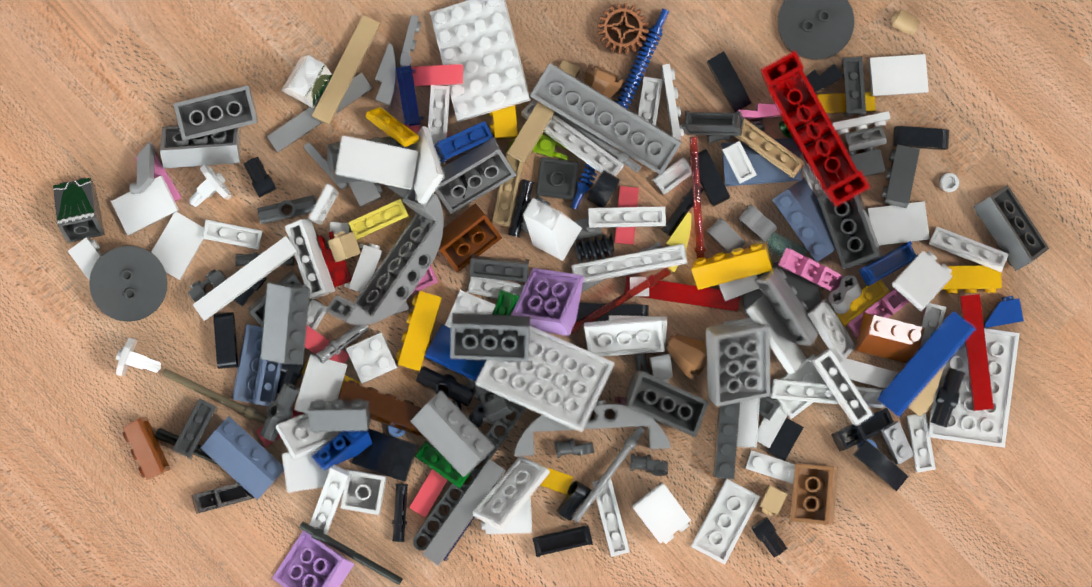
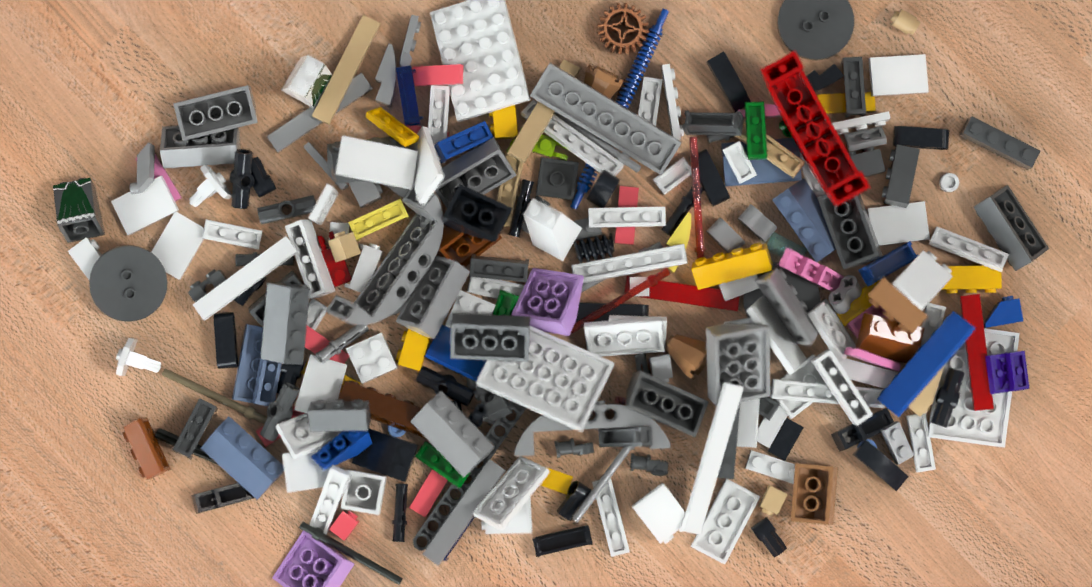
(242, 179): none -> black piece
(345, 524): none -> coral brick
(433, 297): none -> light grey slope
(476, 214): none -> black slope
(625, 436): none -> dark grey container
(712, 458): none -> white tile
(755, 130): none -> green tile
(872, 358): none -> bright pink tile
(896, 306): none -> medium nougat slope
(999, 143): none -> dark grey brick
(1007, 372): none -> dark purple slope

